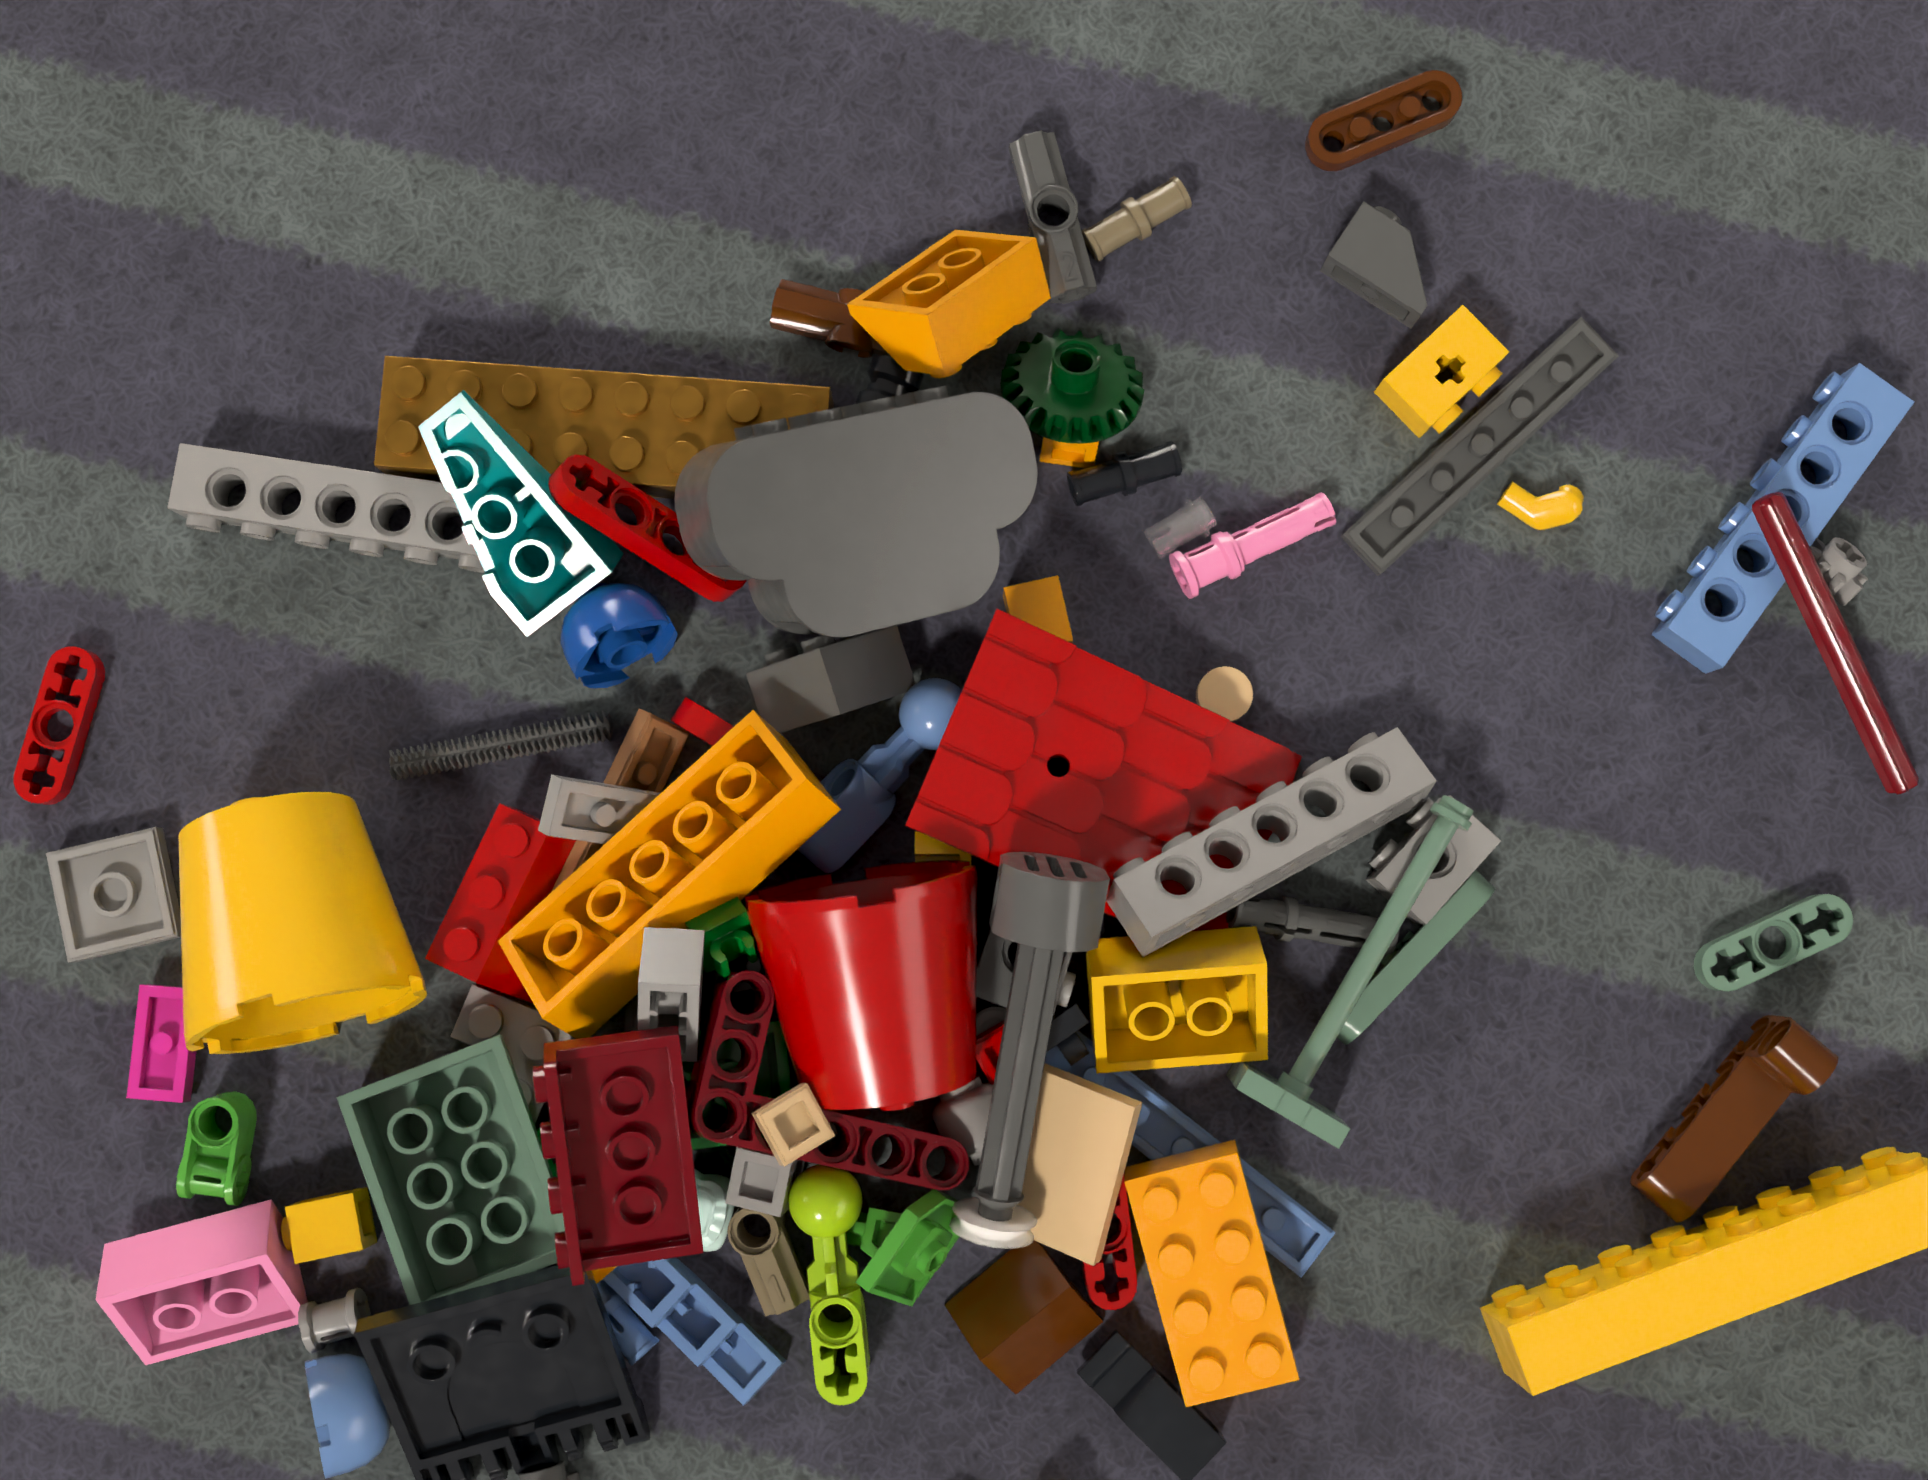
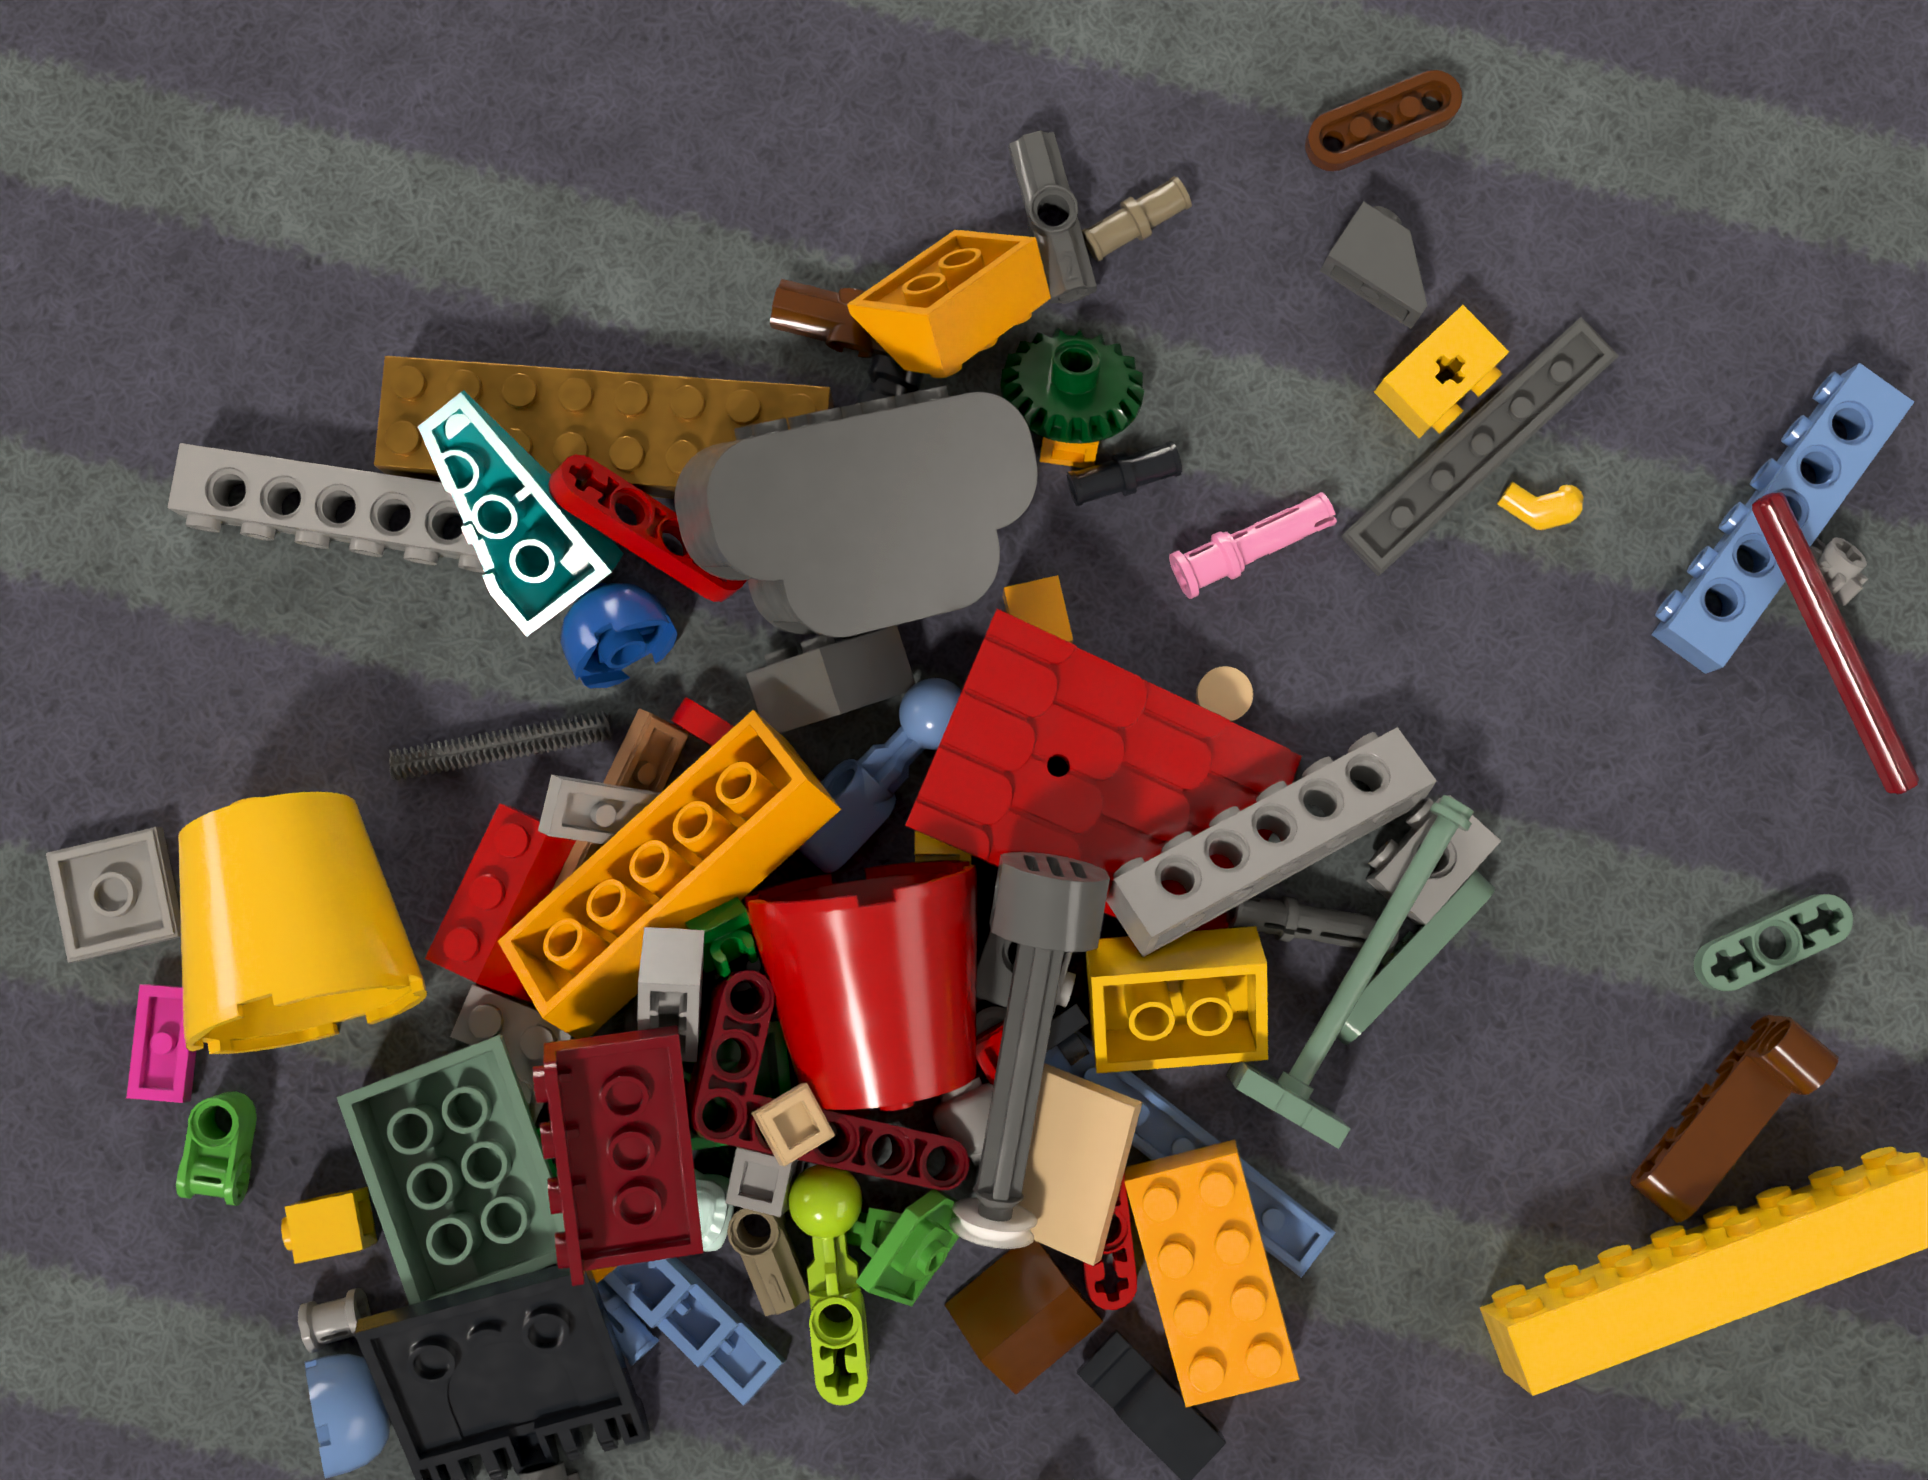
(37, 733): red beam -> none
(201, 1283): bright pink slope -> none
(1180, 527): clear pin -> none

